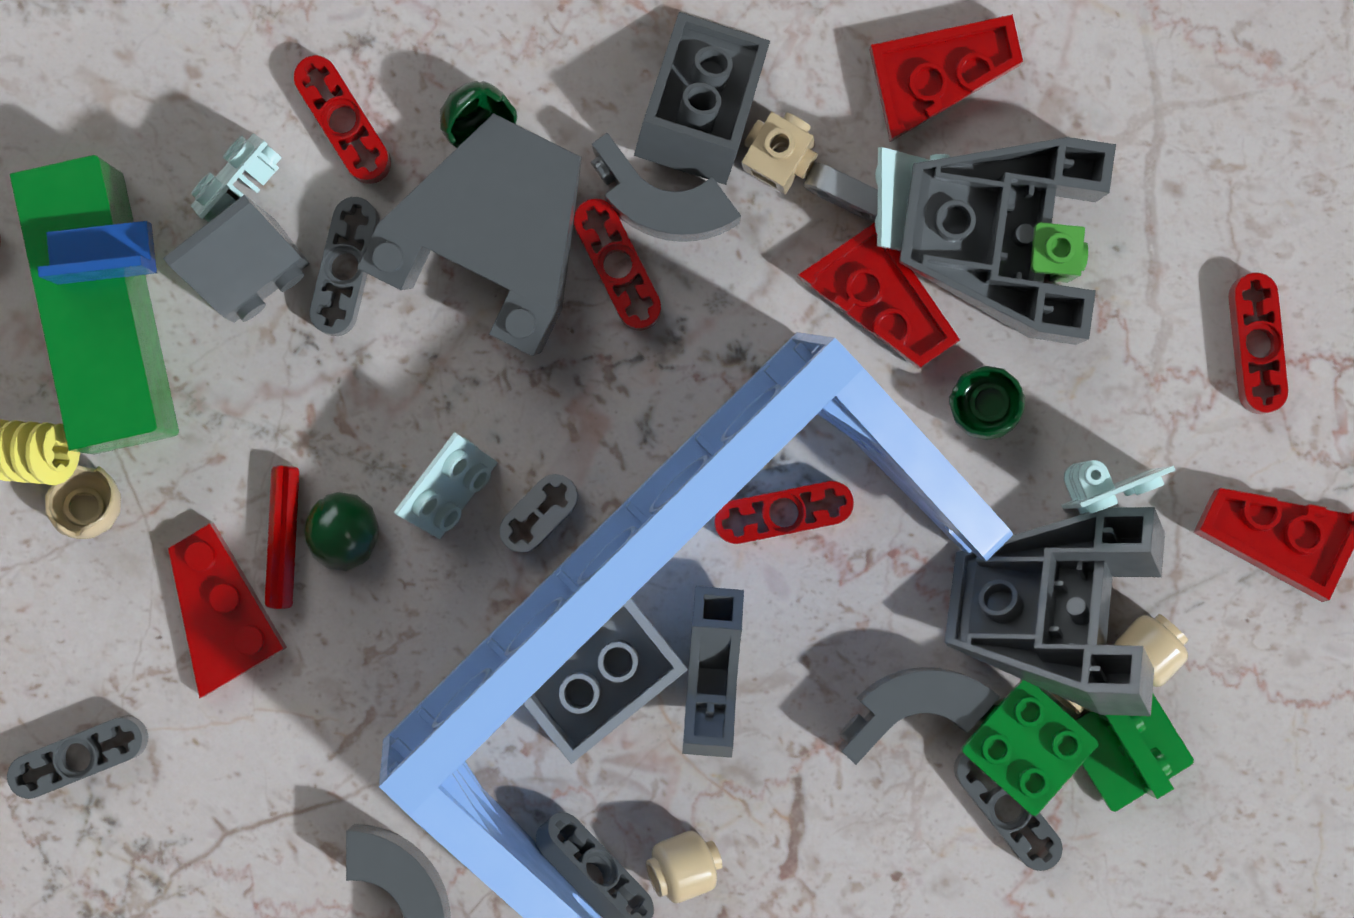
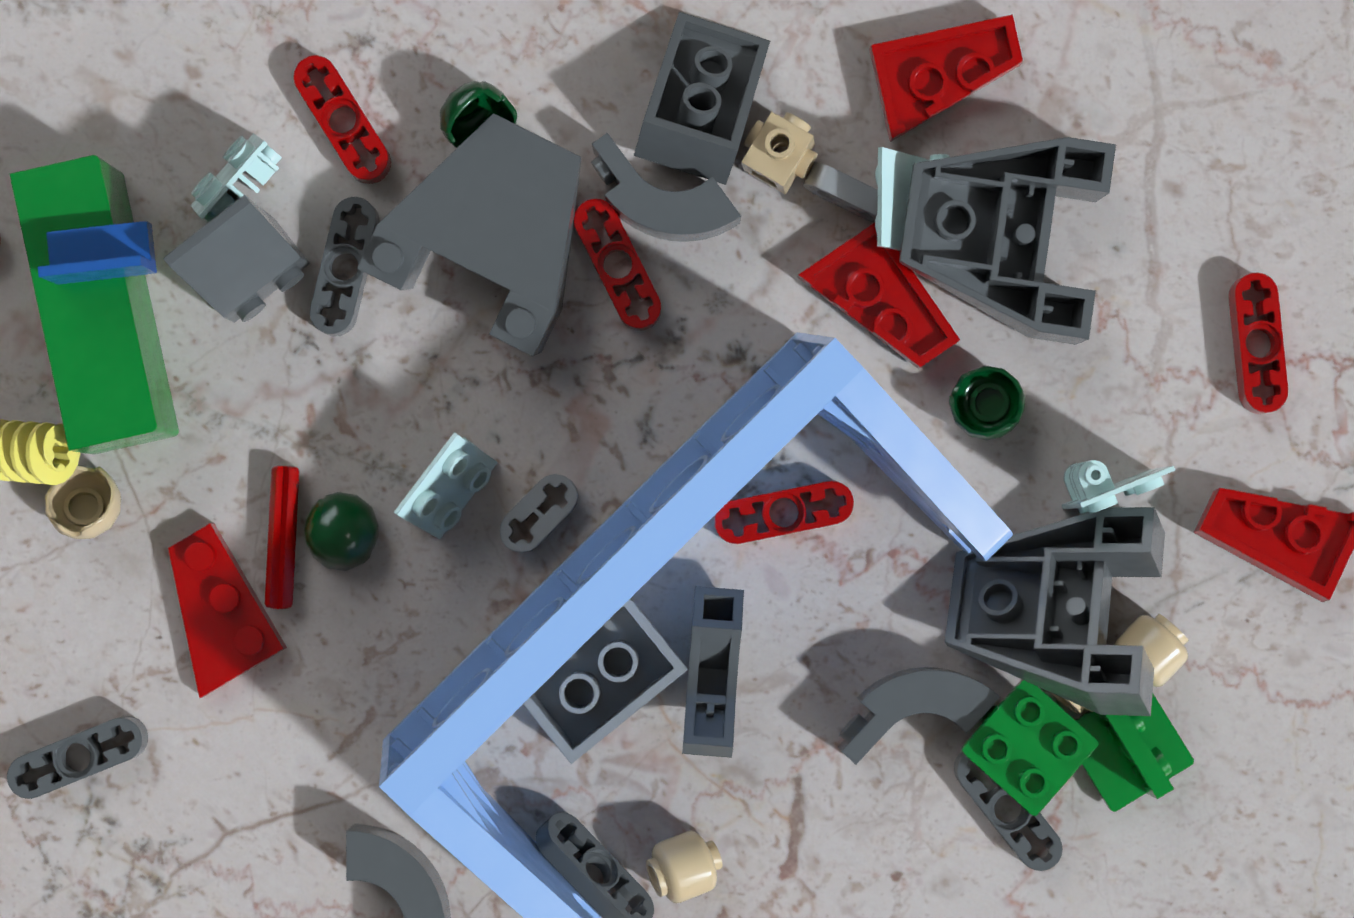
(1059, 251): bright green bracket -> none

